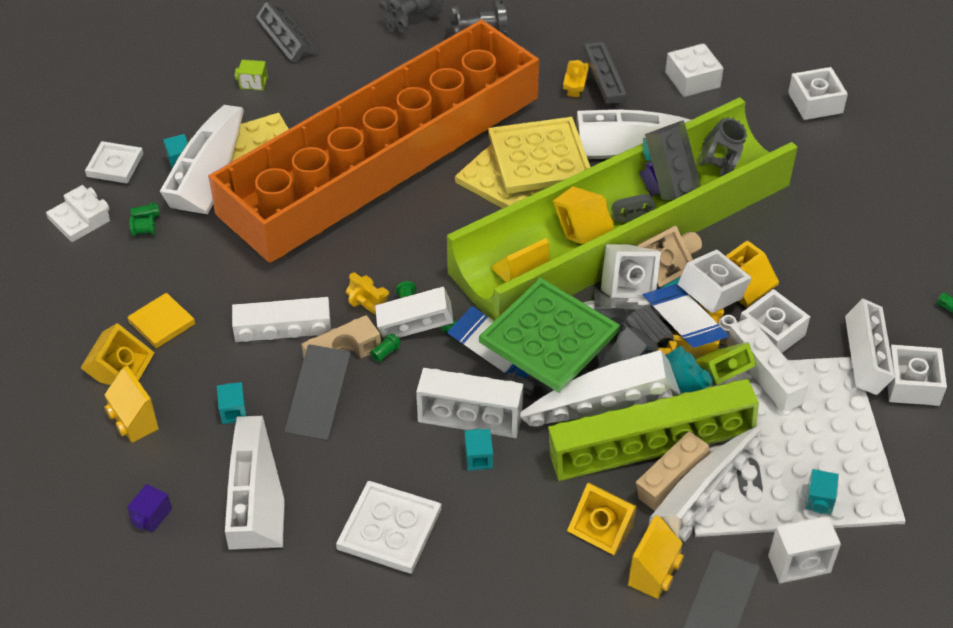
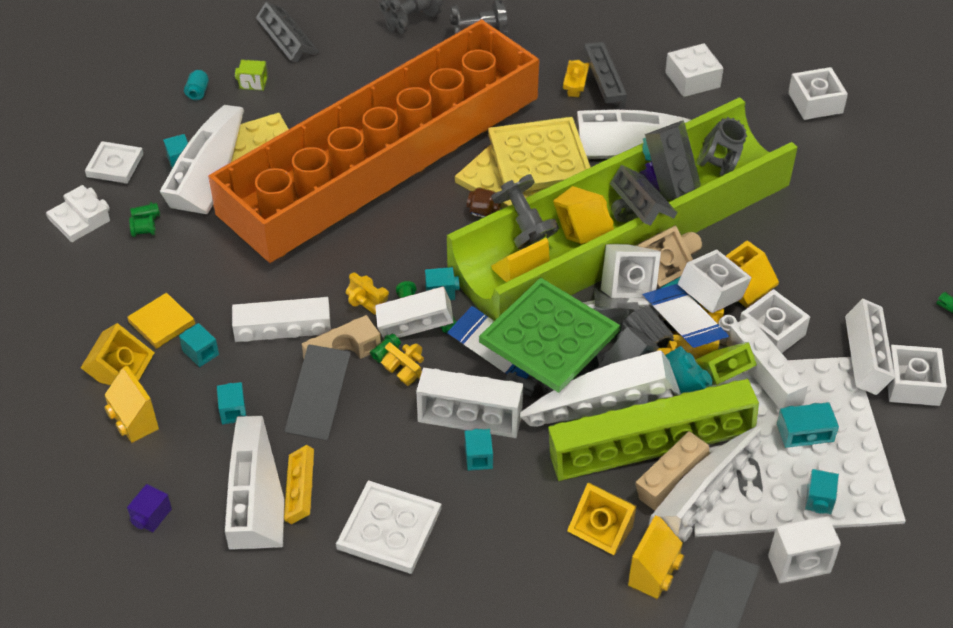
(196, 85): none -> teal brick
(199, 345): none -> teal brick
(299, 484): none -> yellow plate
(396, 357): none -> yellow hips
(442, 278): none -> teal brick
(481, 203): none -> reddish brown head
(529, 220): none -> dark grey piece
(640, 195): none -> dark grey fence
(807, 424): none -> teal brick

